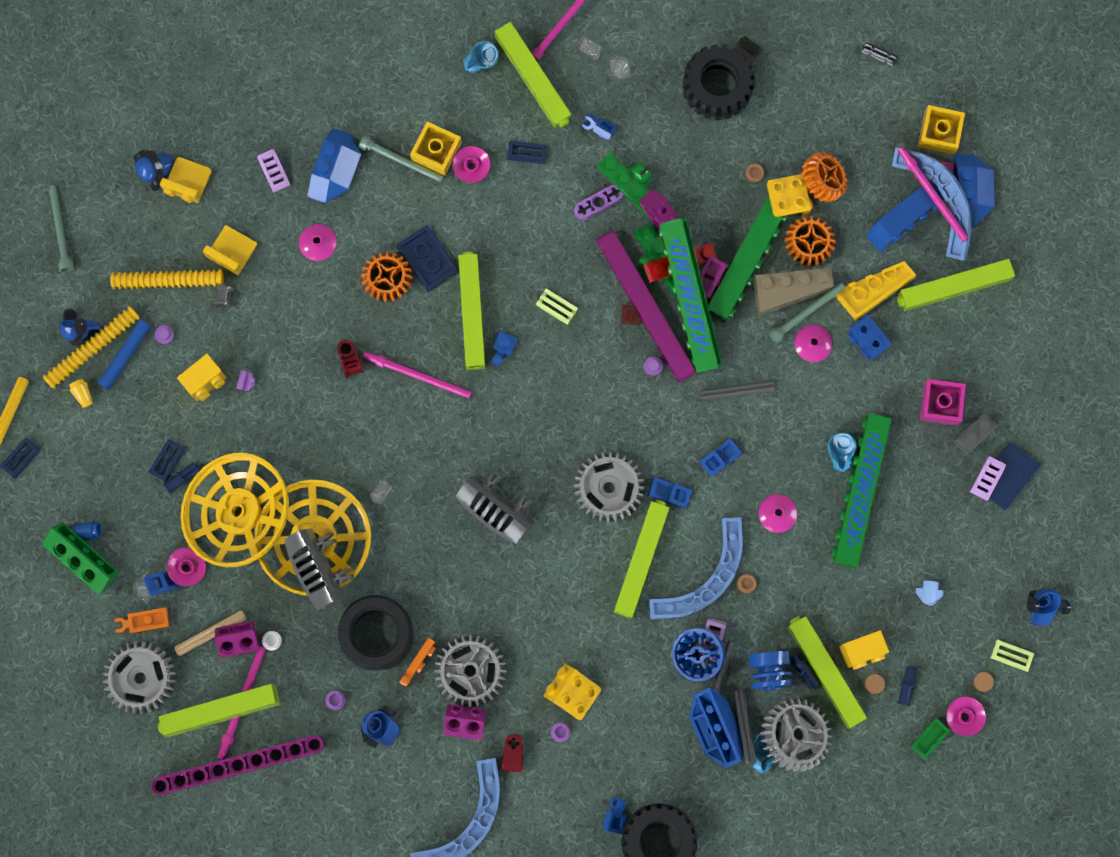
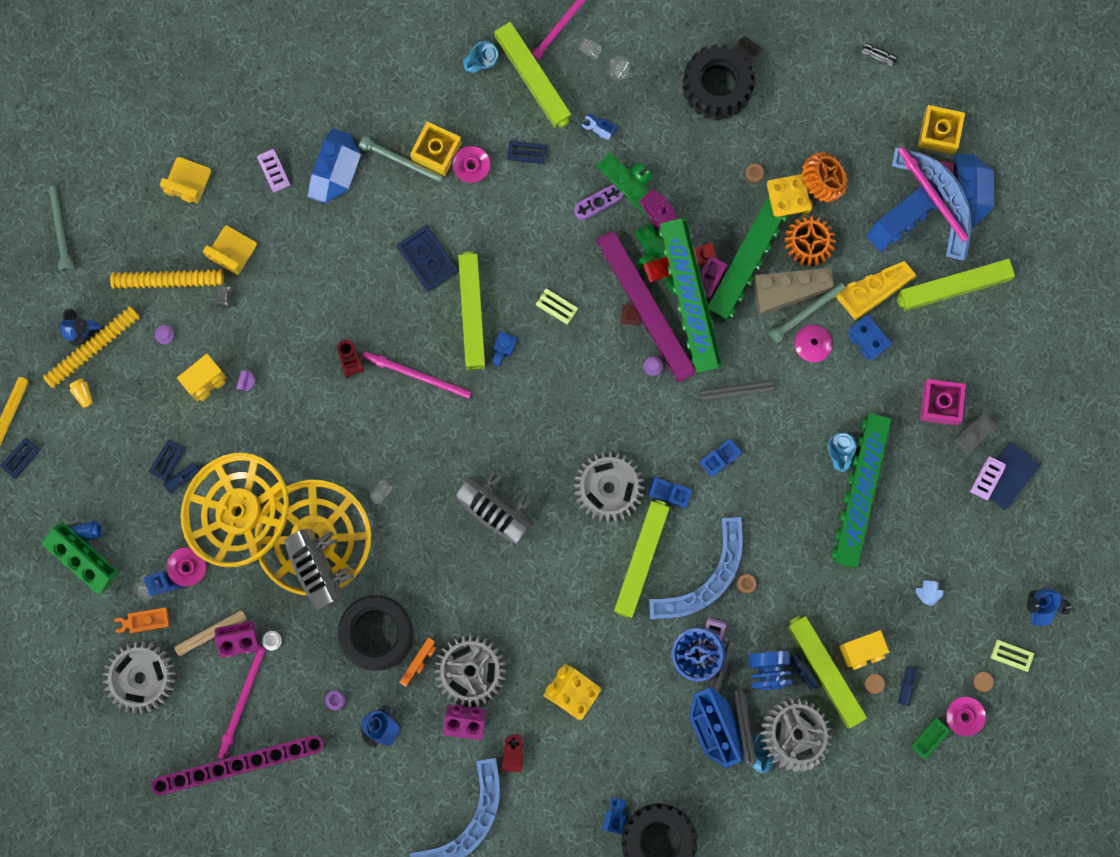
(124, 354): blue piece -> none
(153, 167): cap -> none
(218, 710): lime brick -> none
(318, 251): dark pink dish -> none
(395, 290): orange gear -> none
(560, 732): medium lavender plate -> none
(771, 520): dark pink dish -> none

